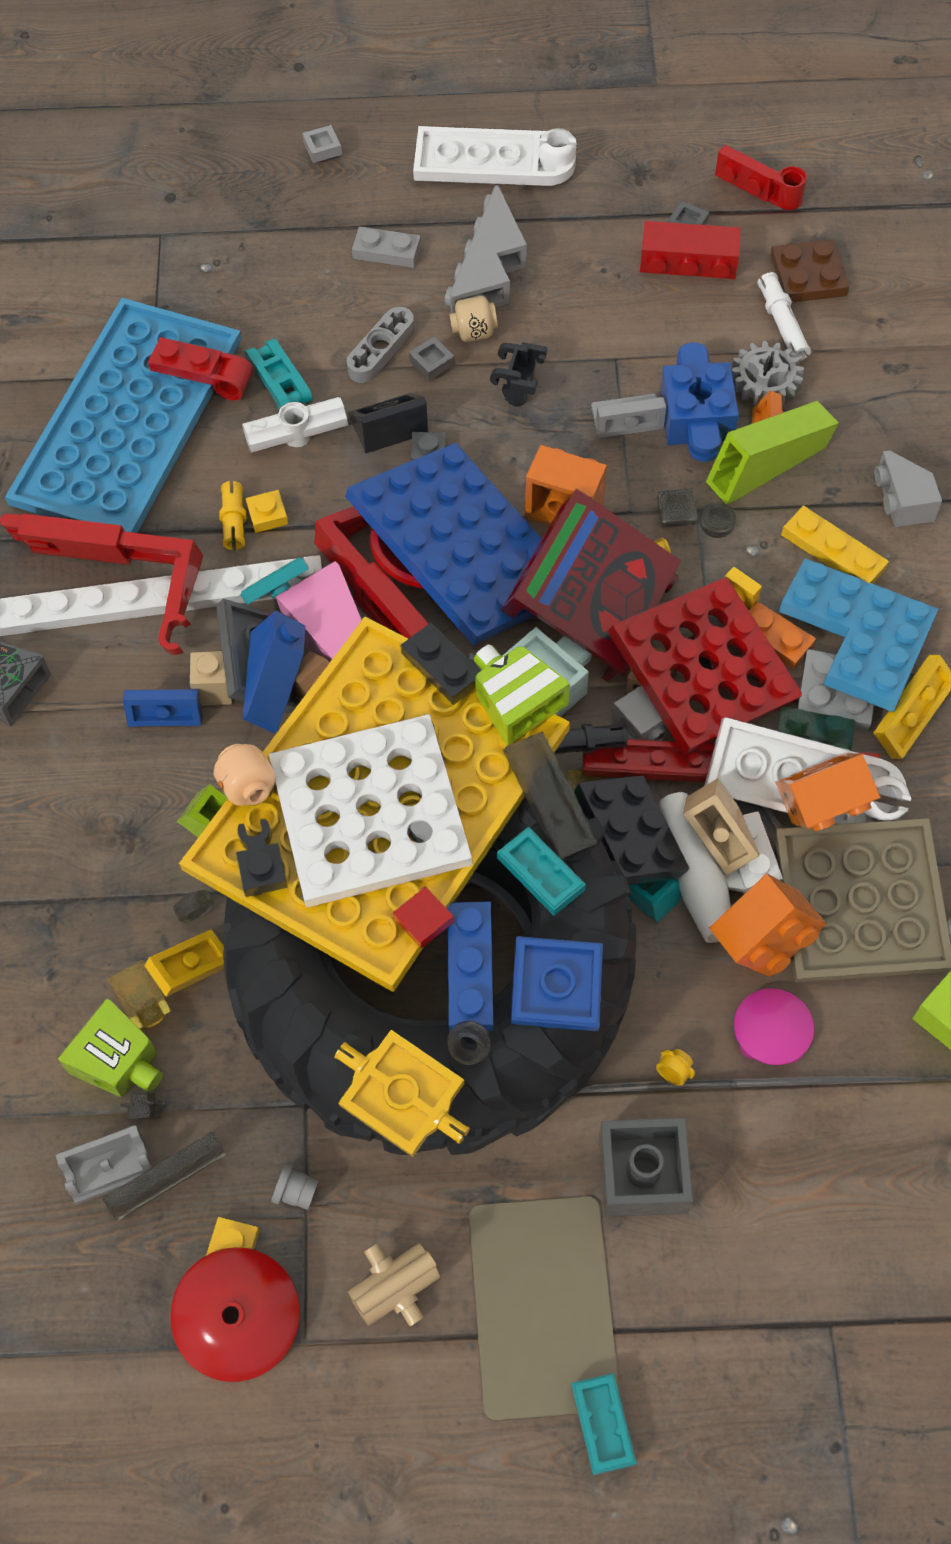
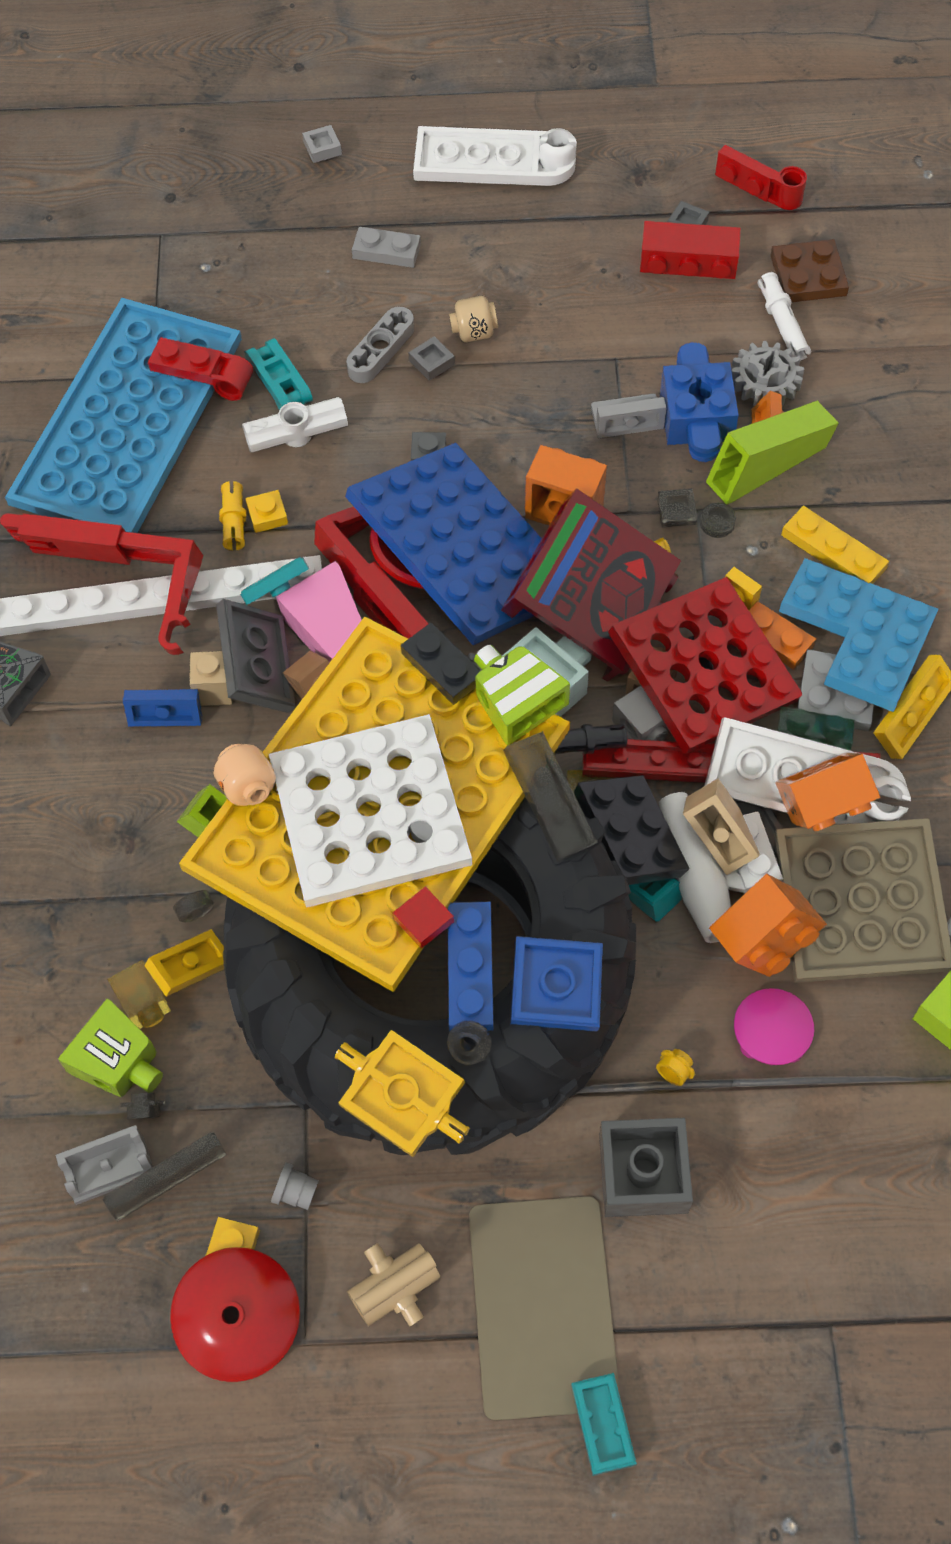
(261, 863): black plate -> none
(272, 667): blue slope -> none
(390, 421): black slope -> none
(490, 255): light grey slope -> none
(520, 371): black piece -> none
(541, 871): teal plate -> none
(908, 490): light grey slope -> none

